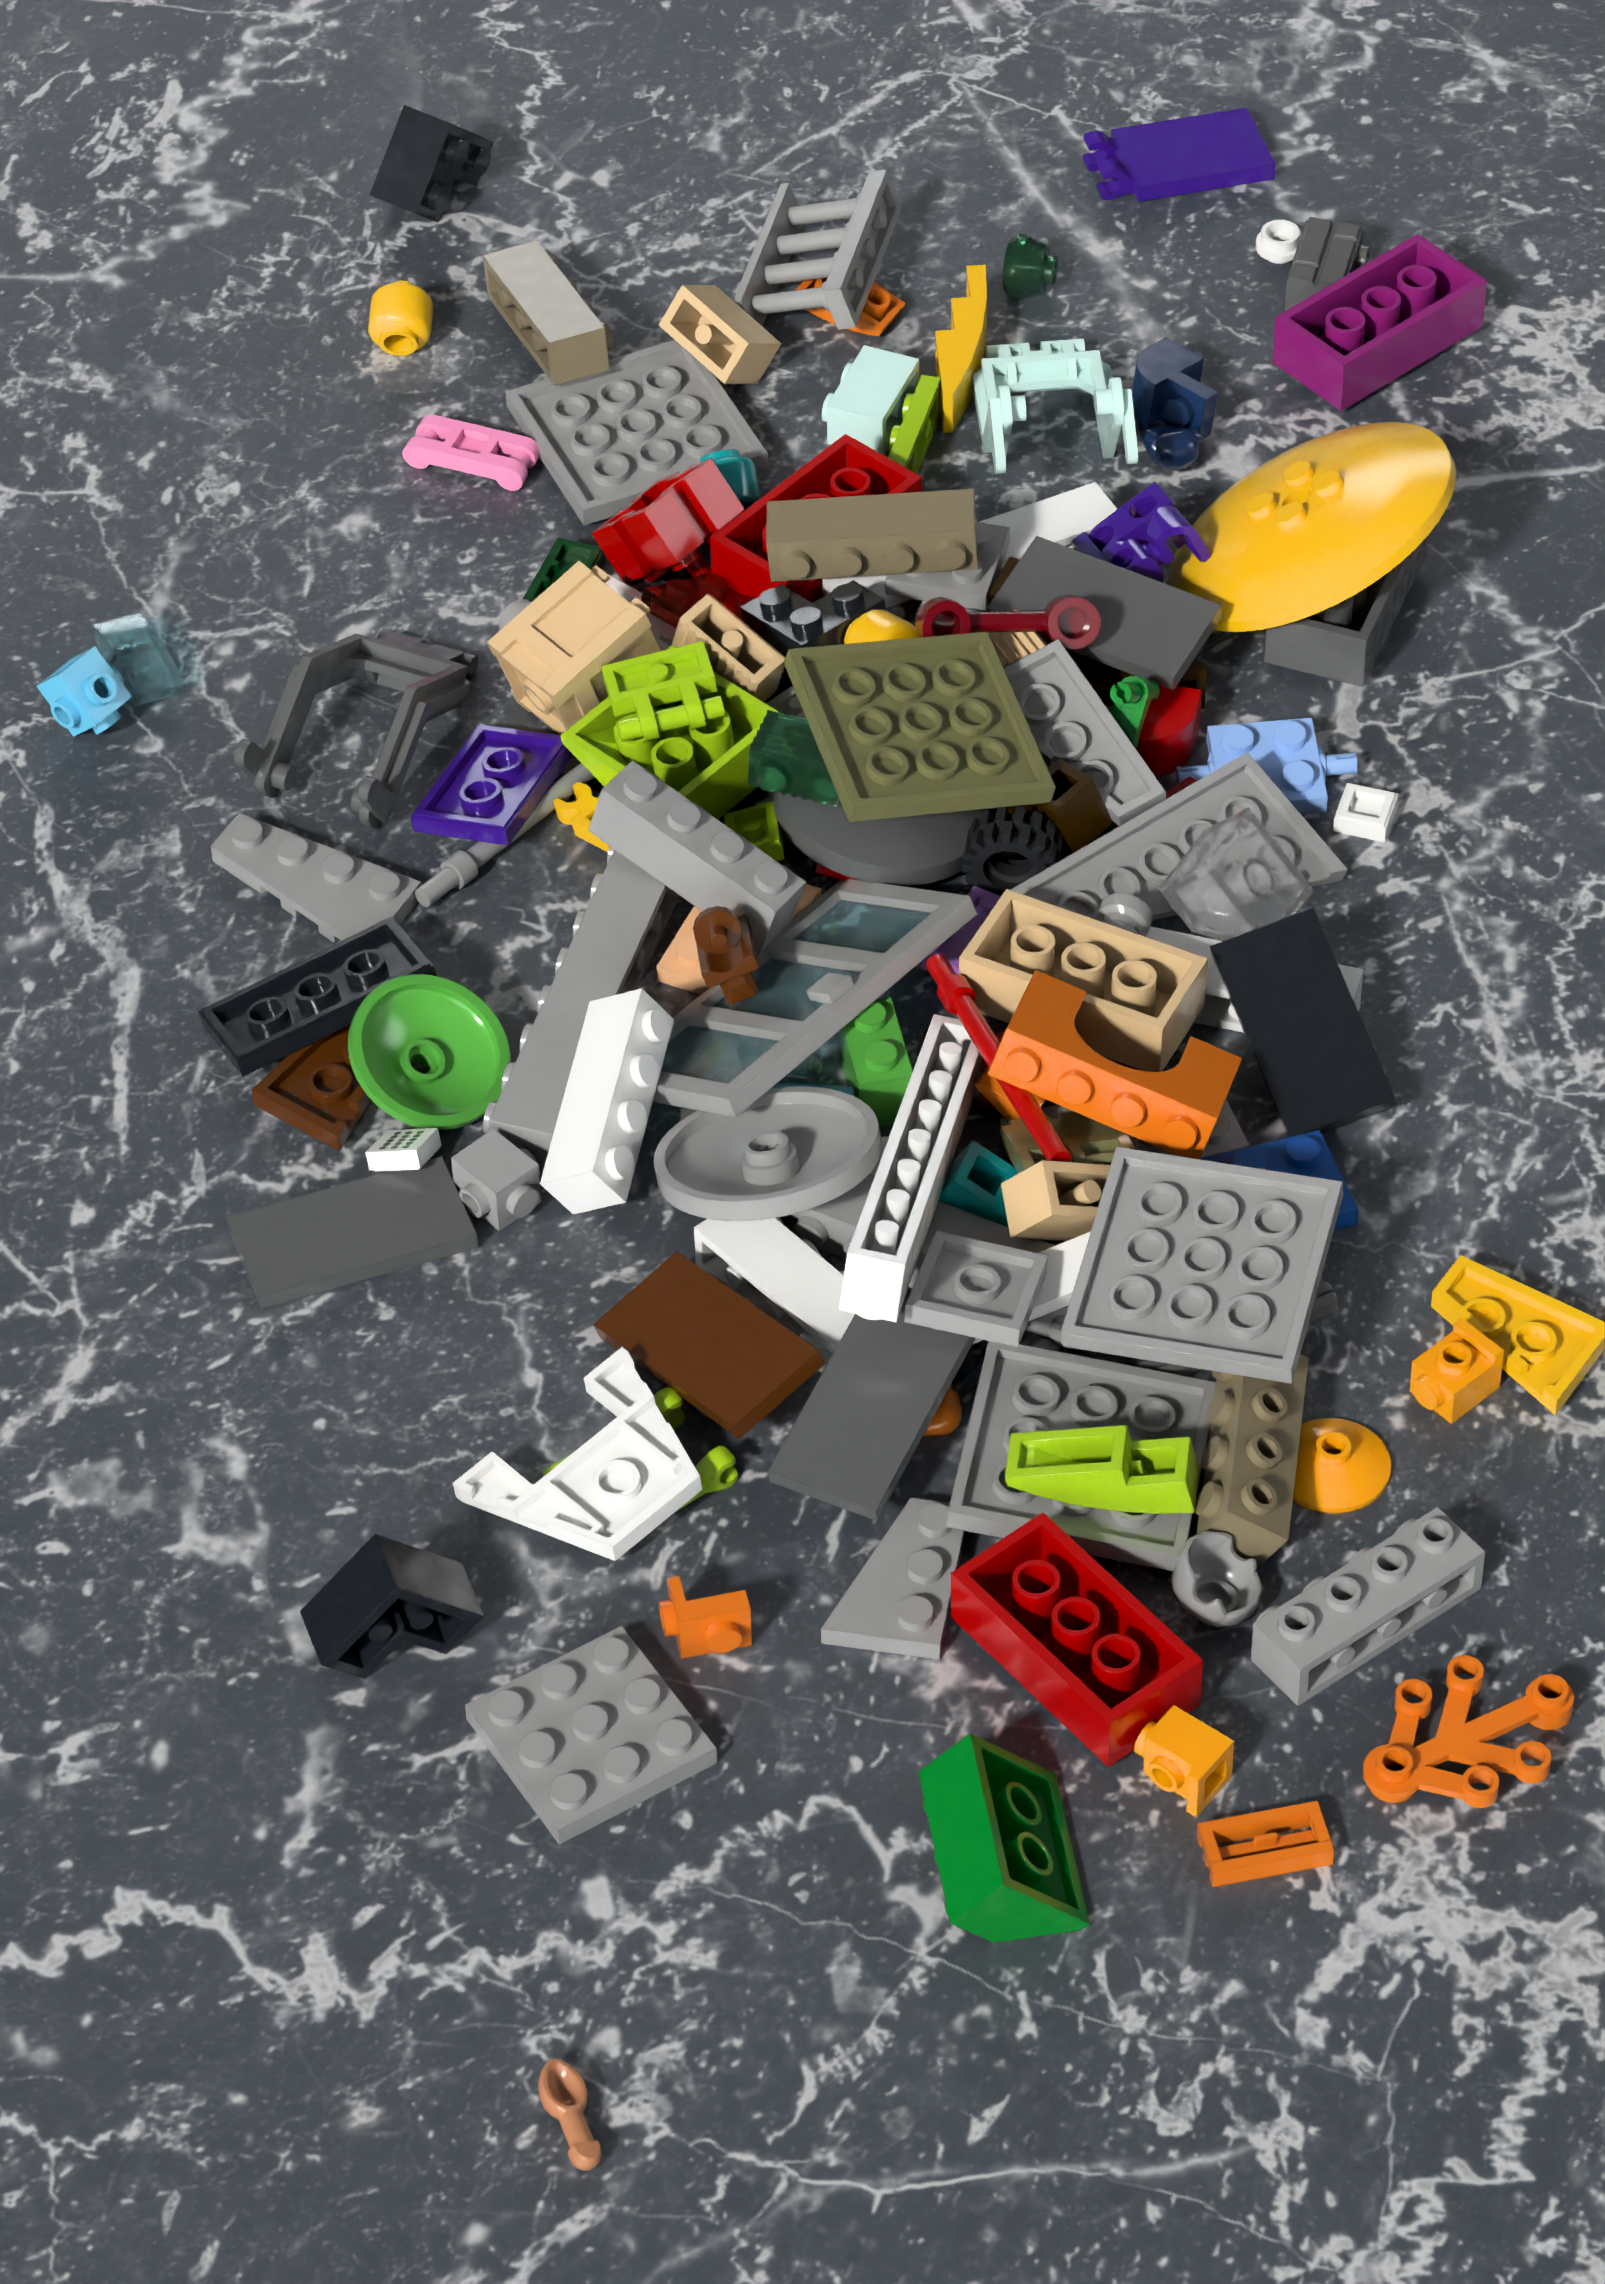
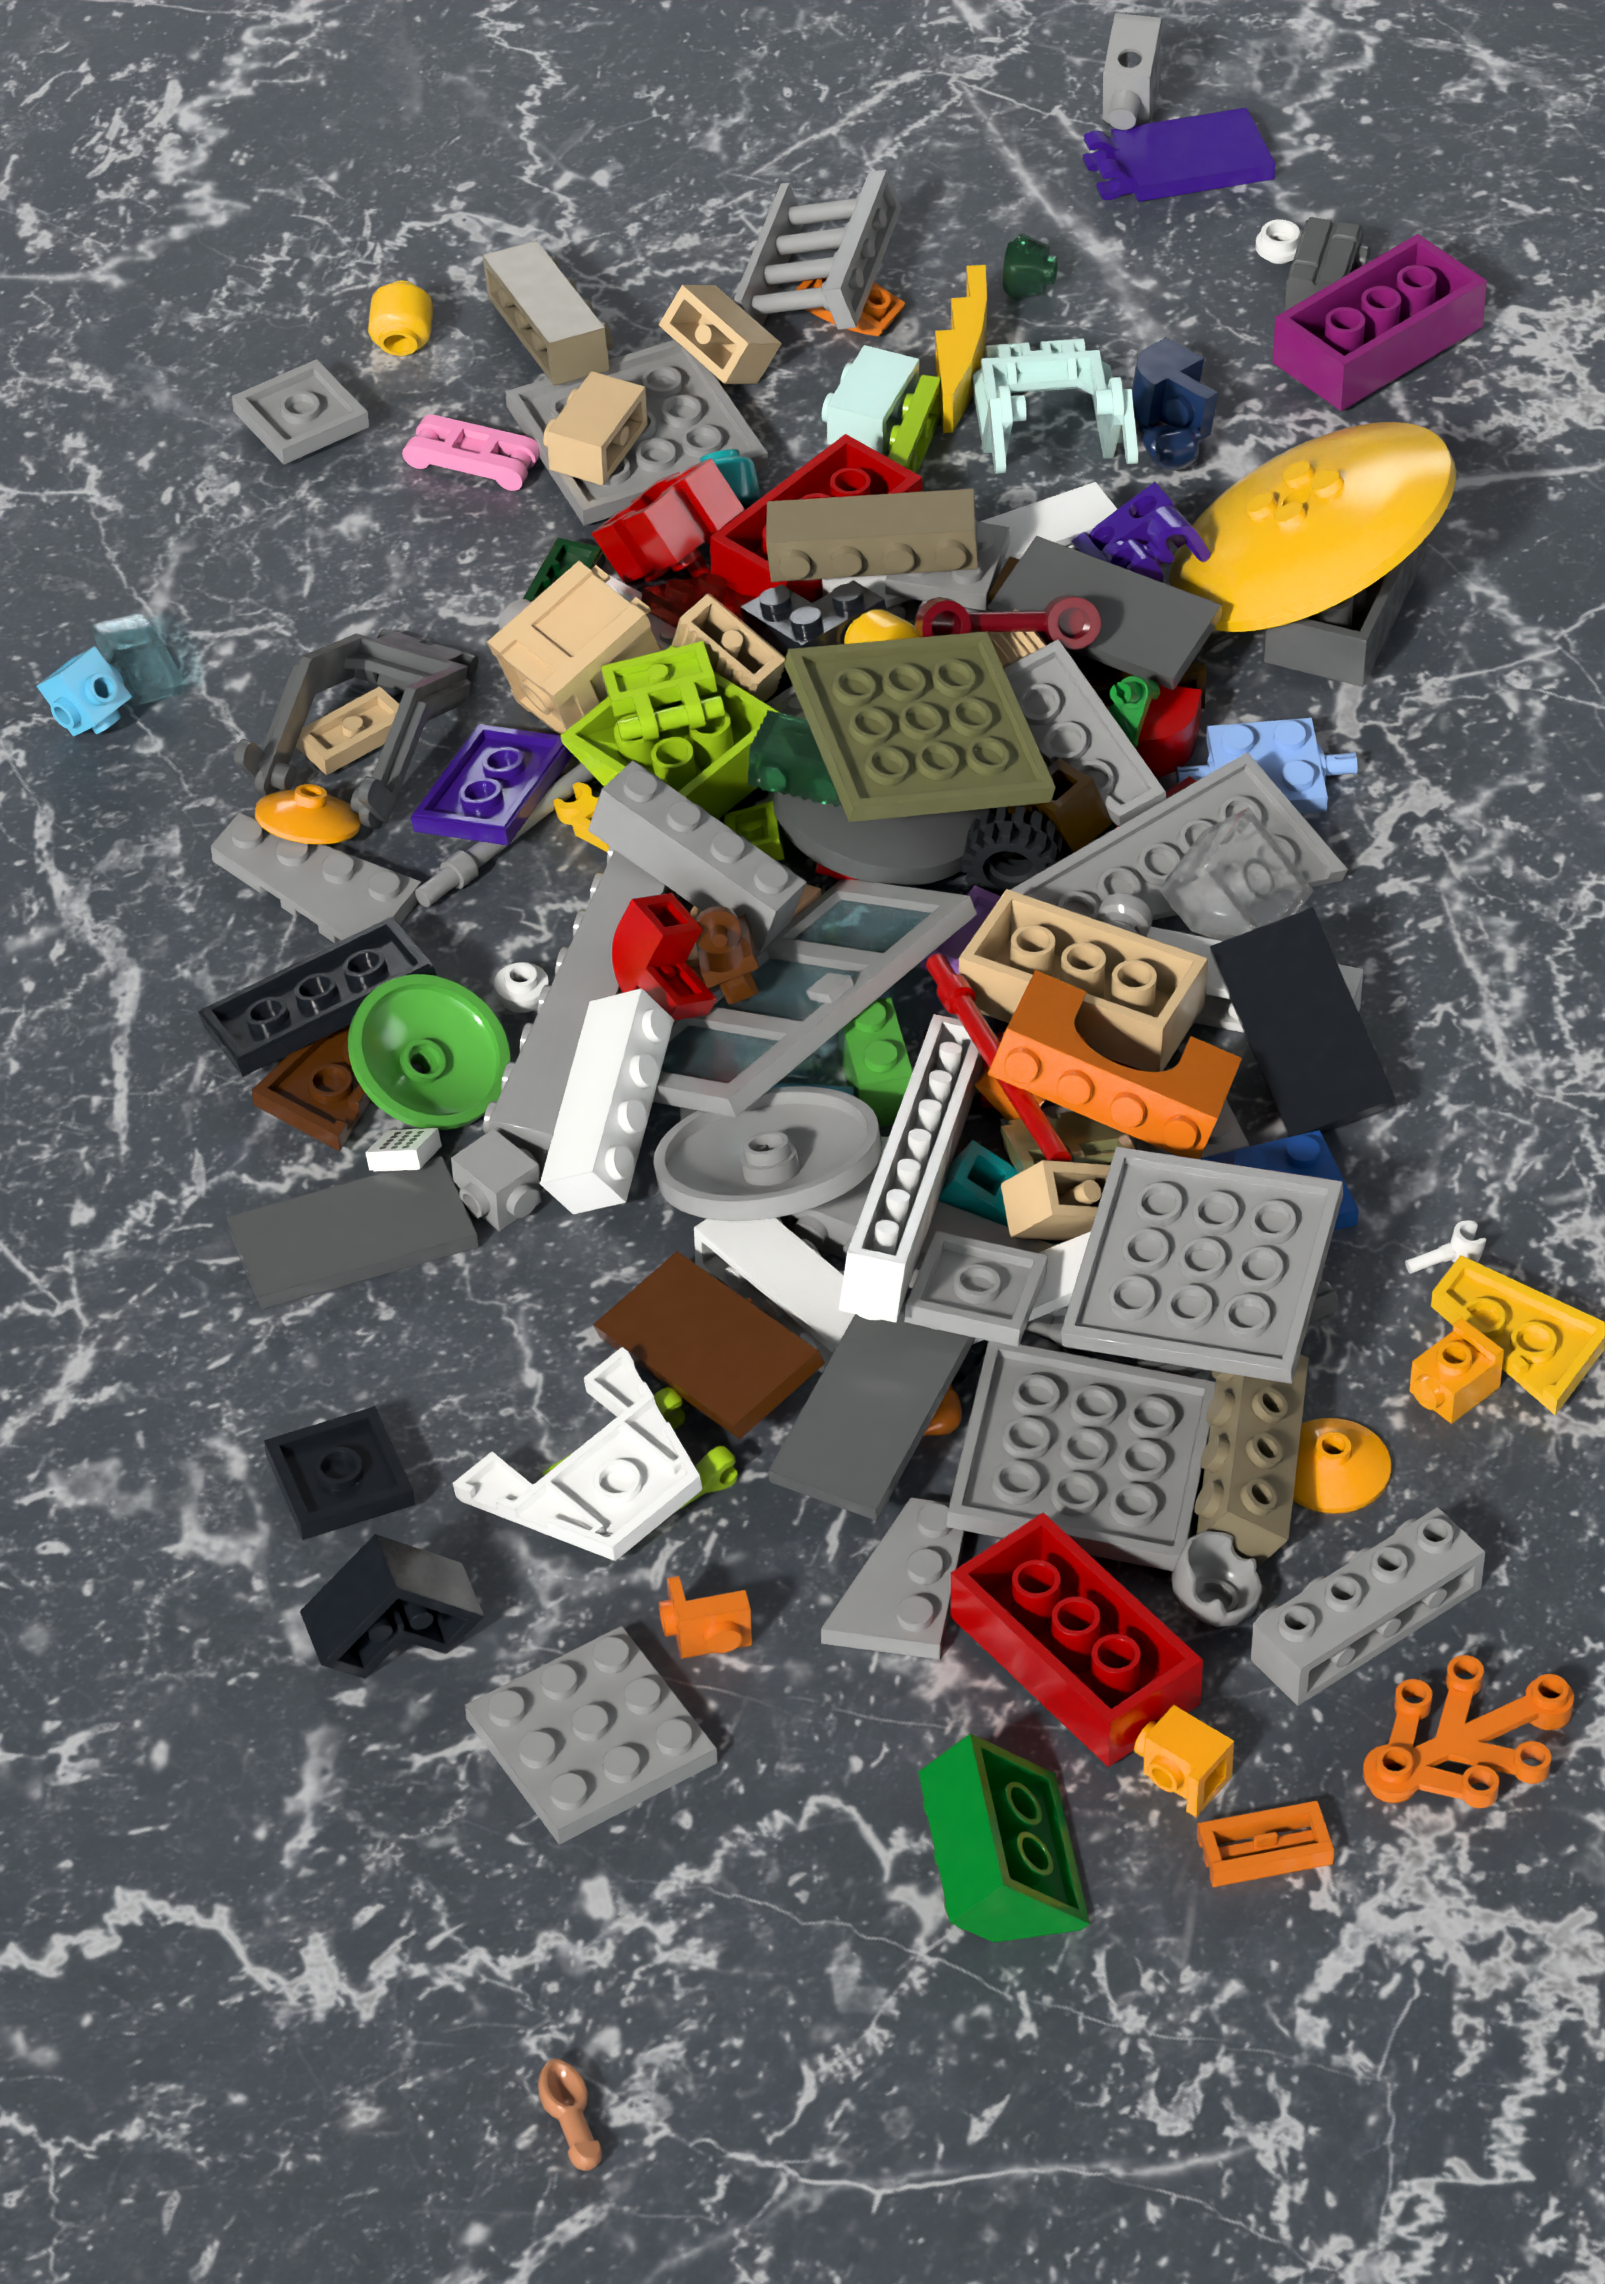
(300, 411): none -> light grey plate
(307, 816): none -> light orange dish
(339, 1472): none -> black plate
(349, 731): none -> tan plate
(425, 161): black brick -> none
(520, 986): none -> white plate
(596, 428): none -> tan brick
(653, 952): none -> red brick
(1105, 1469): lime slope -> none
(1133, 91): none -> light grey torso
(1365, 812): white tile -> none
(1460, 1244): none -> white hand

